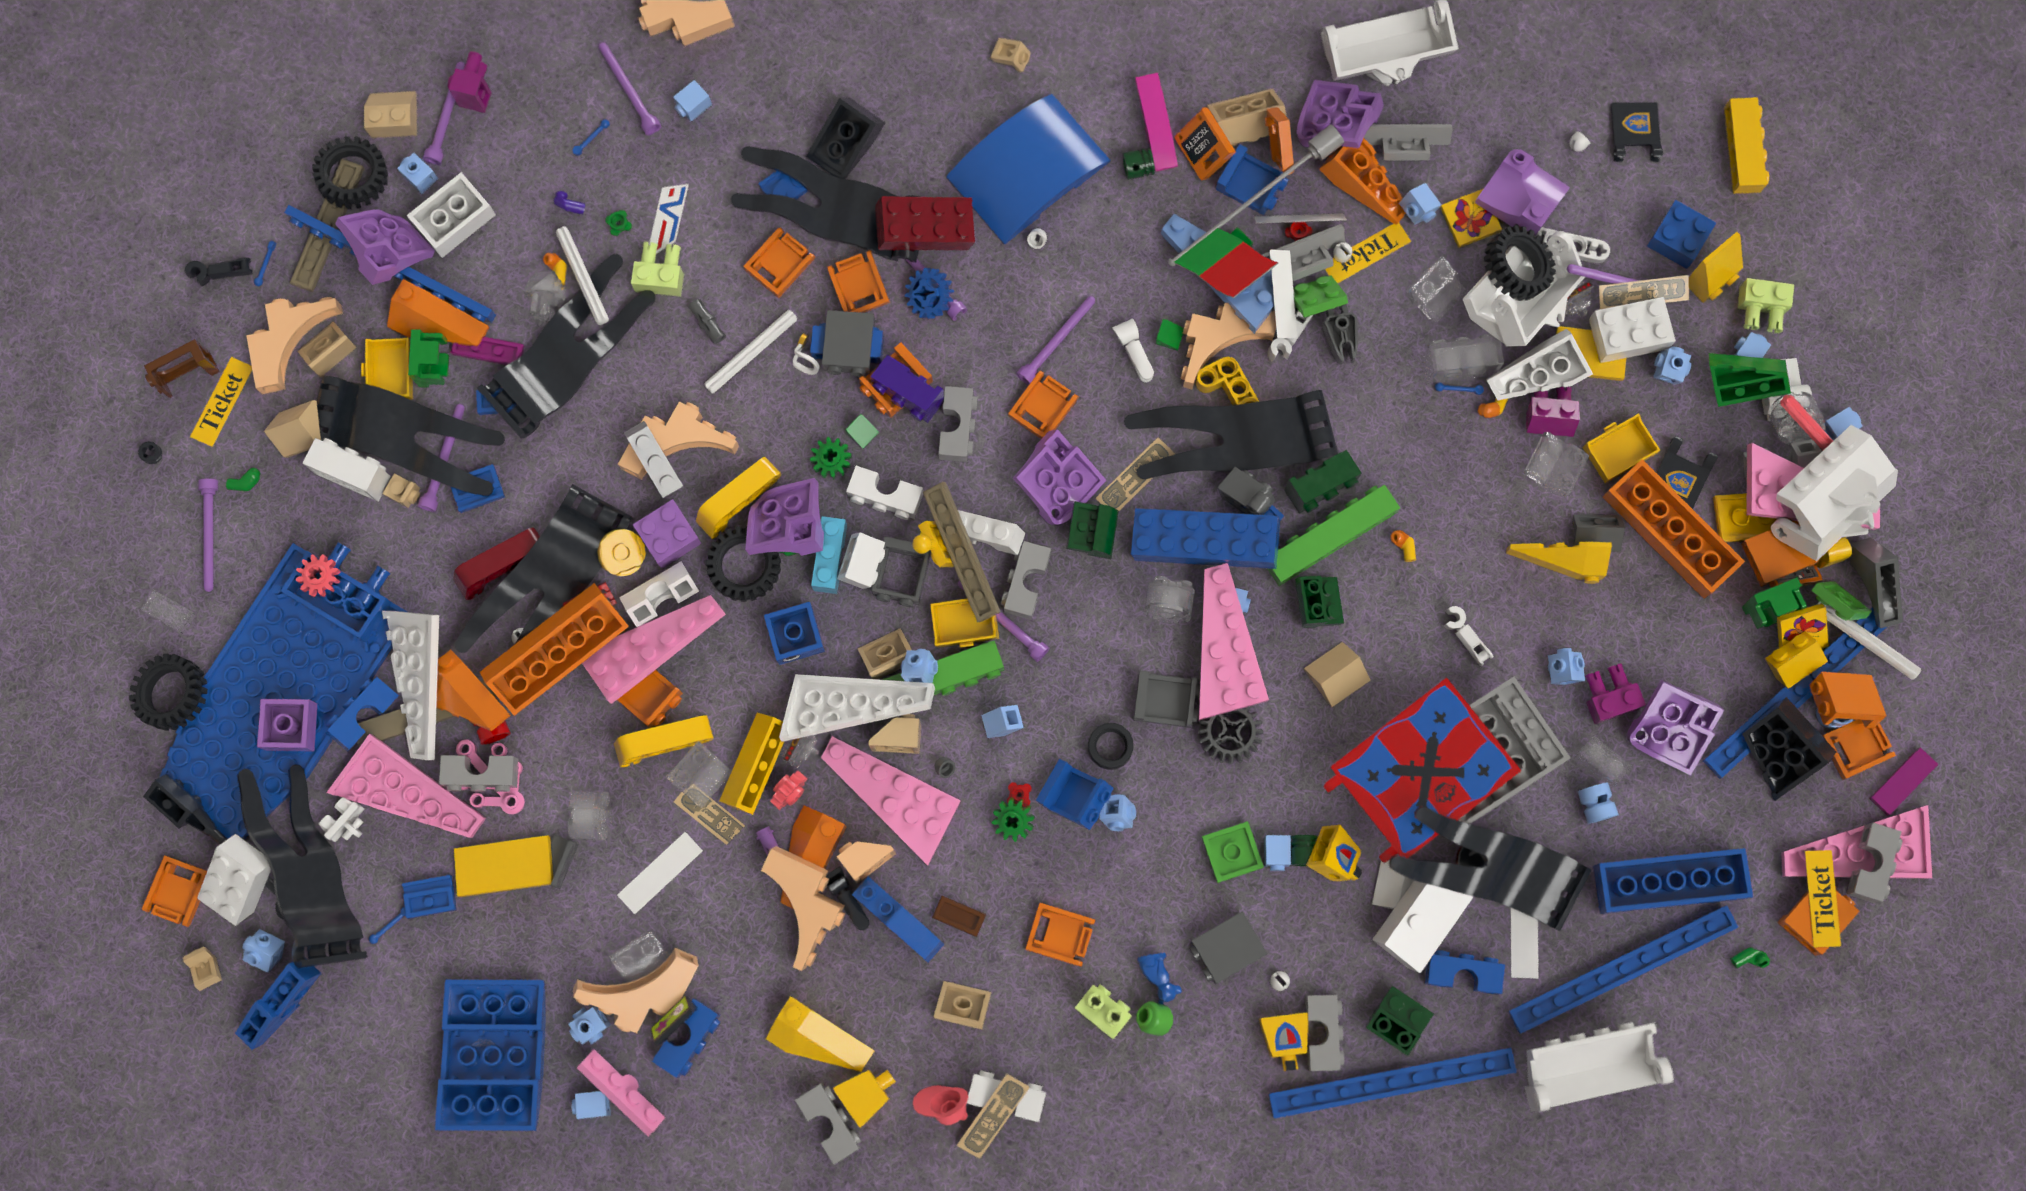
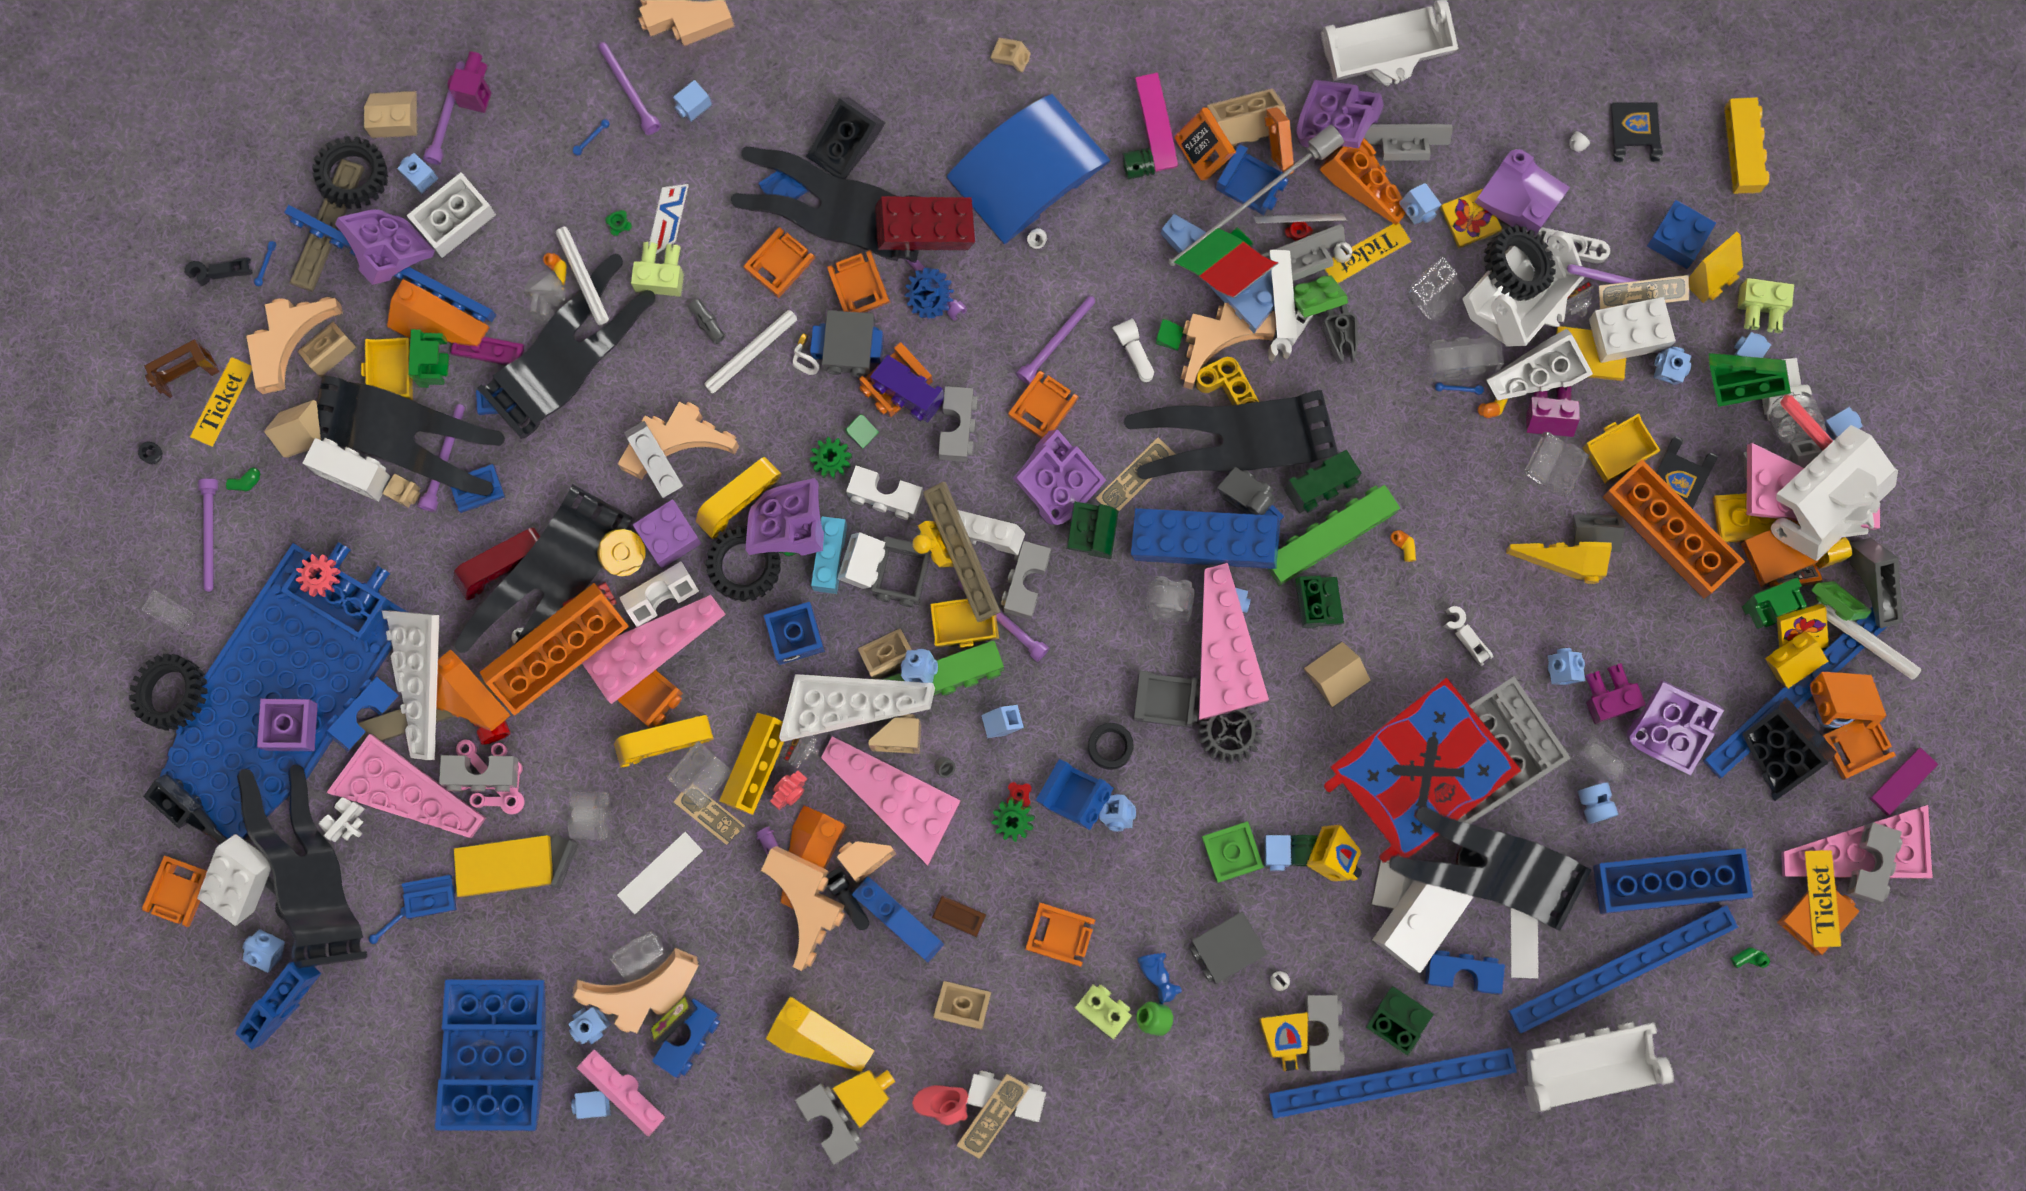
(203, 968): tan bracket -> none
(569, 205): dark purple arm -> none

